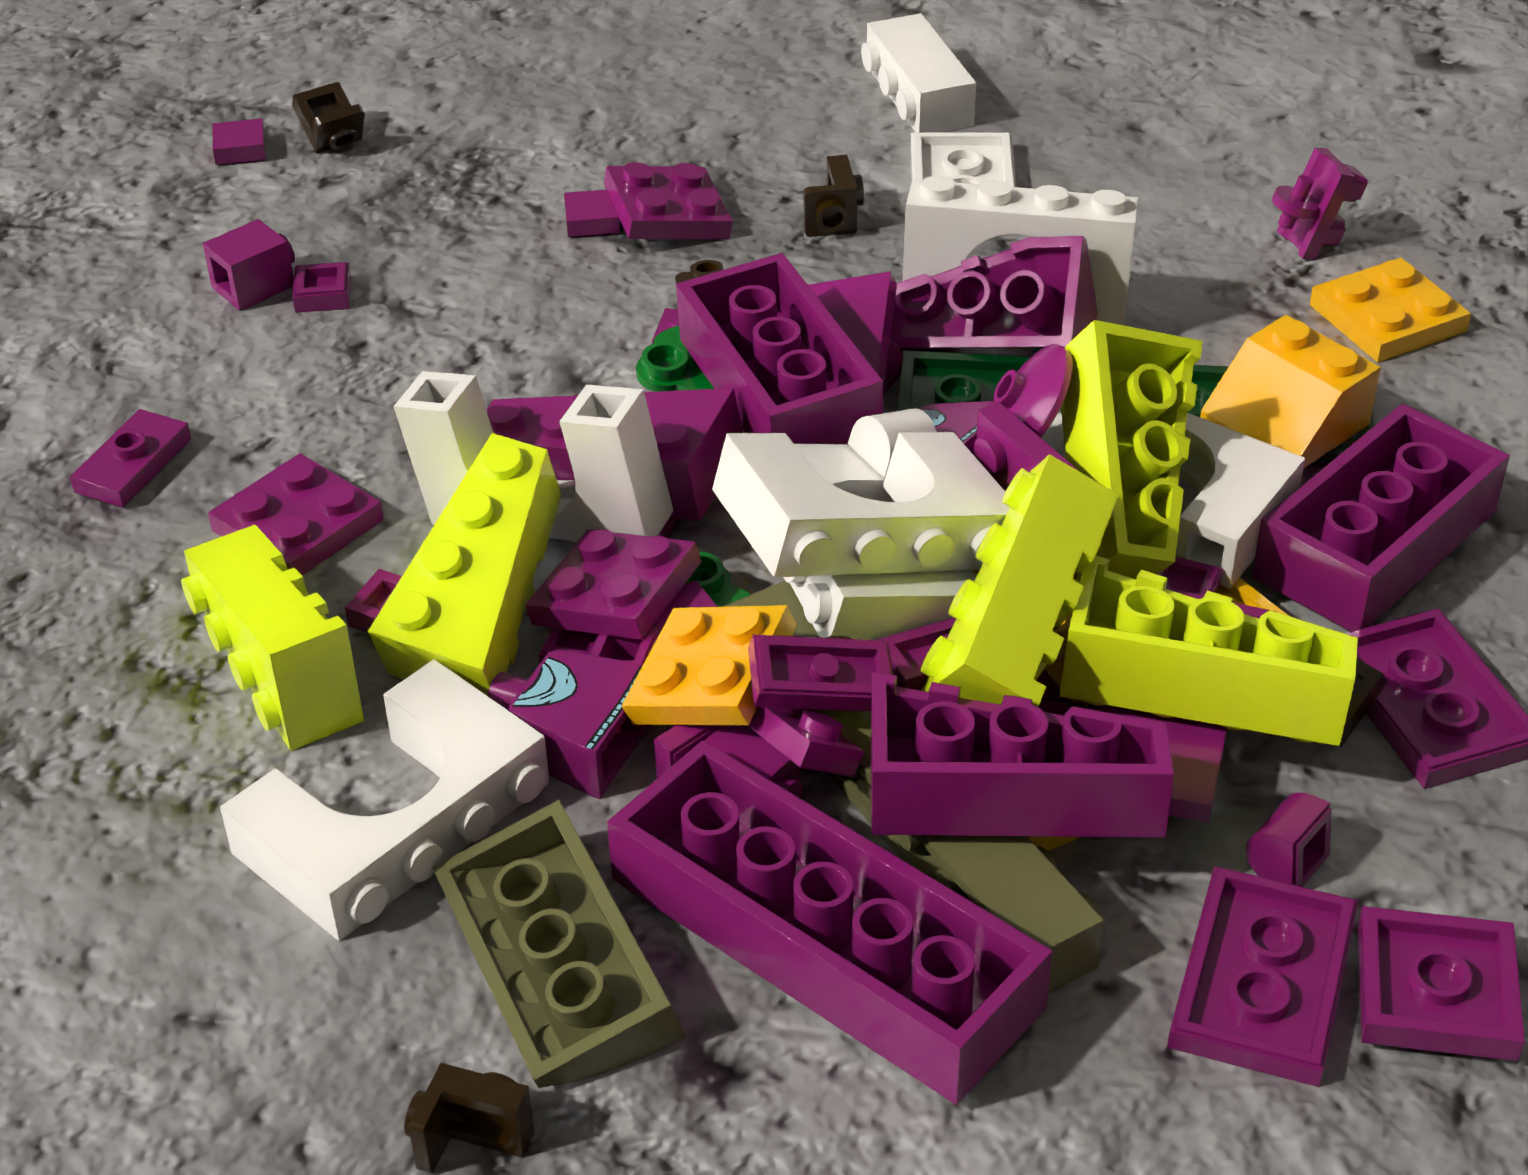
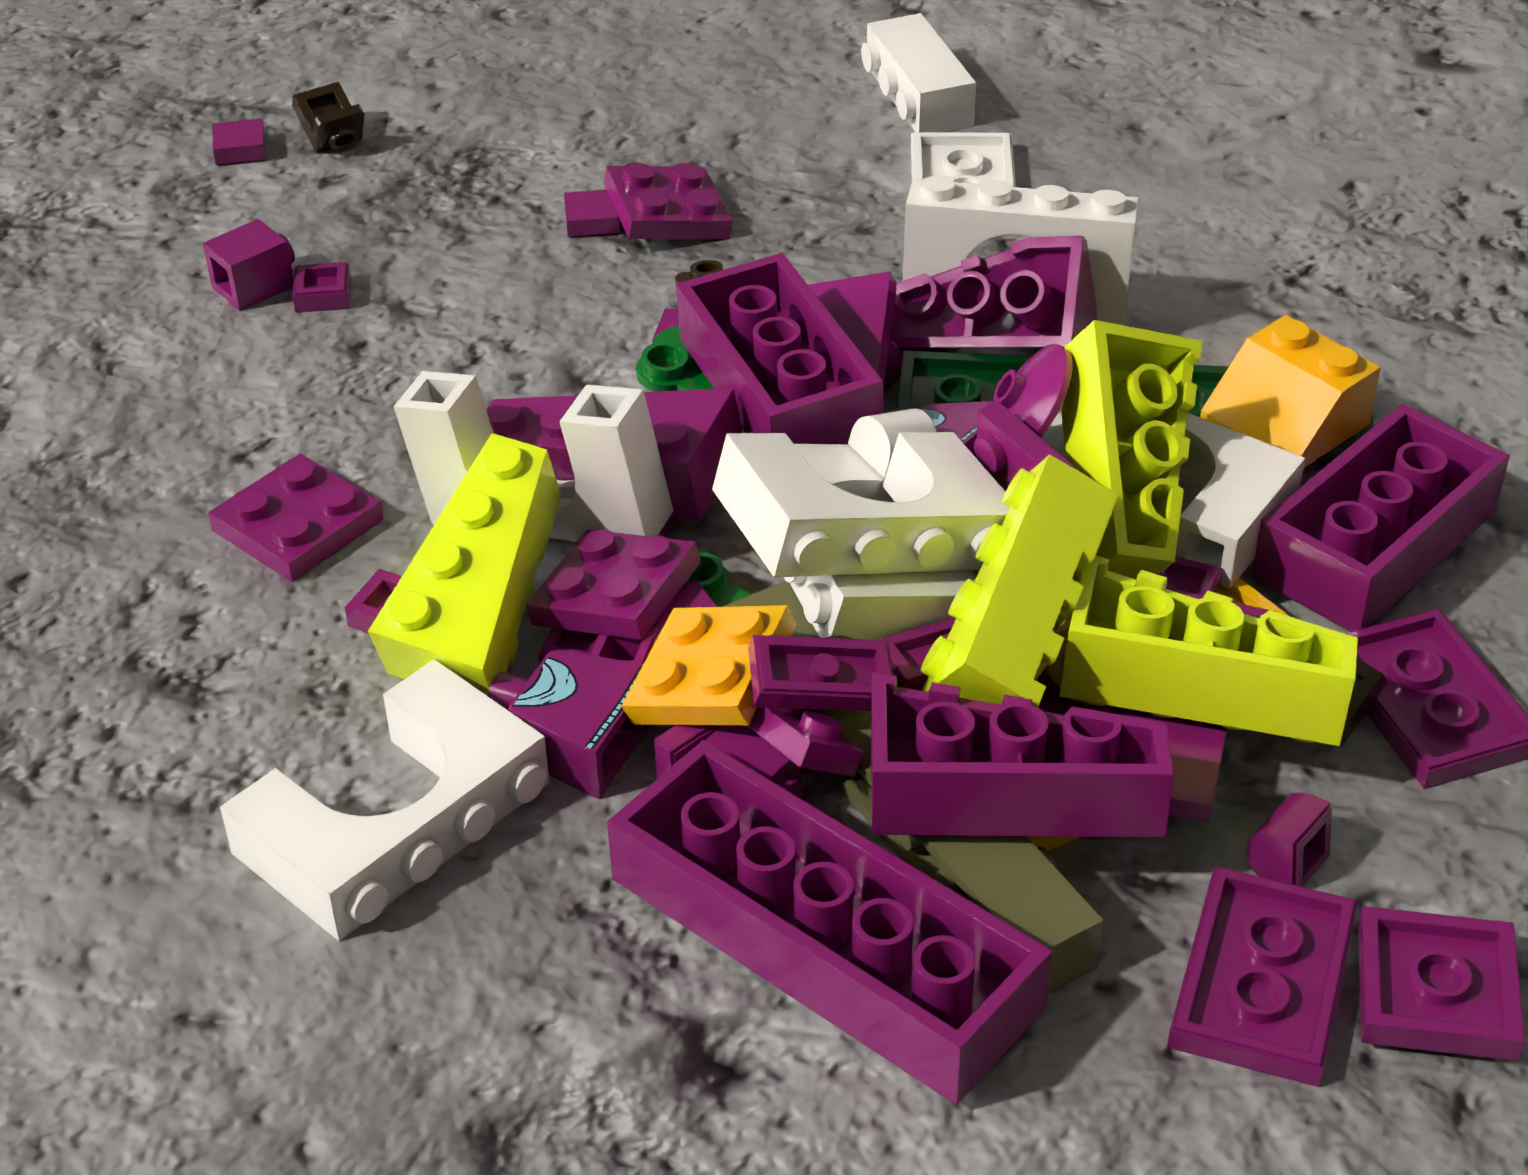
(130, 458): magenta plate -> none
(275, 636): neon yellow wedge -> none
(469, 1108): dark brown bracket -> none
(557, 951): olive slope -> none
(833, 207): dark brown bracket -> none
(1313, 204): magenta hips -> none
(1389, 309): yellow plate -> none

